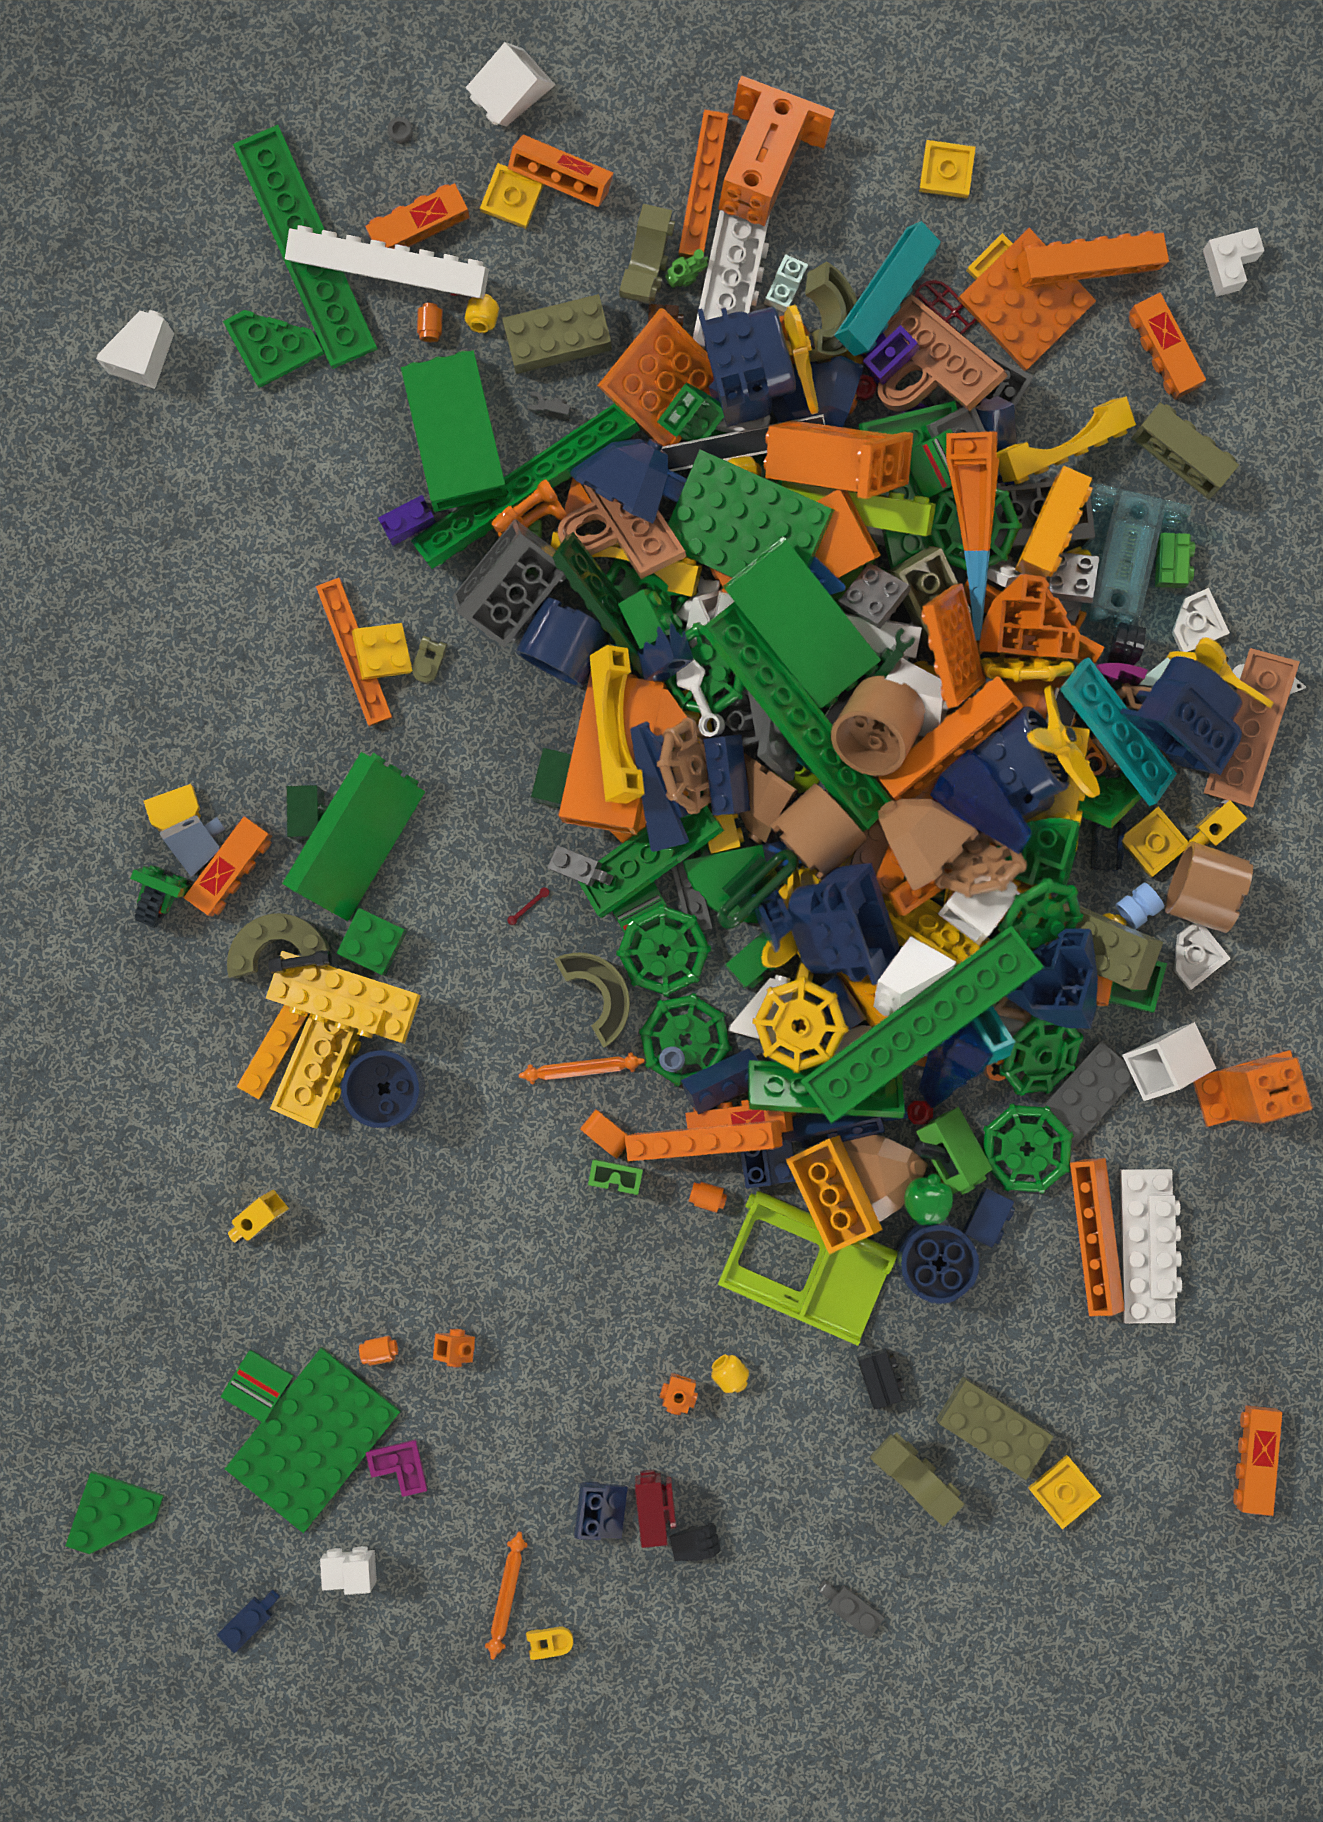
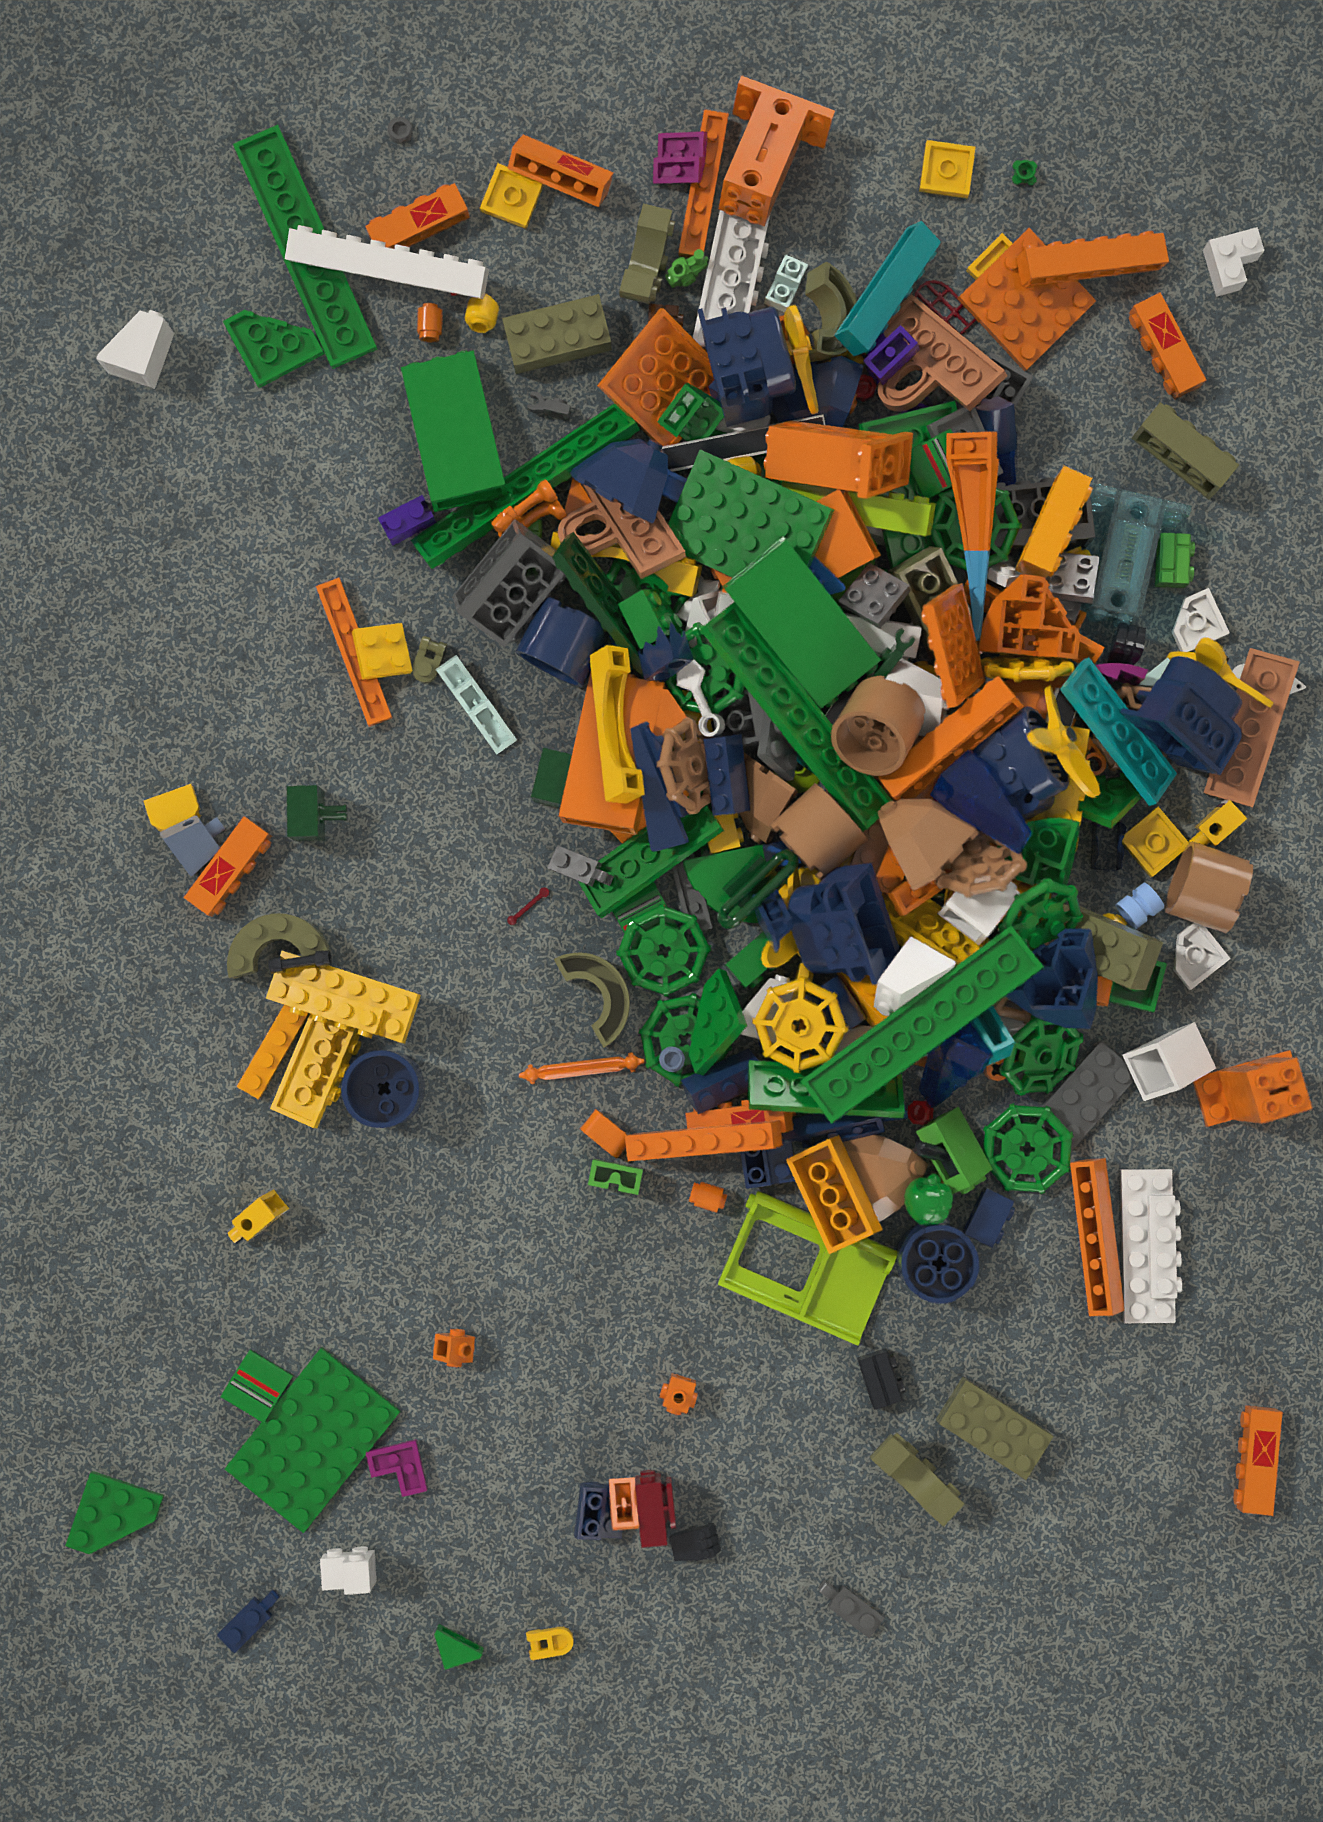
(157, 893): plate -> none
(354, 835): green brick -> none
(371, 942): green brick -> none
(378, 1350): orange brick -> none
(455, 1648): none -> green slope
(476, 704): none -> light aqua slope
(506, 1595): orange wheel -> none
(508, 84): white slope -> none
(623, 1504): none -> orange slope
(680, 157): none -> magenta slope
(717, 1022): none -> green plate
(730, 1374): yellow head -> none
(1024, 165): none -> green plate
(1064, 1492): yellow plate -> none
(1108, 420): yellow arch -> none

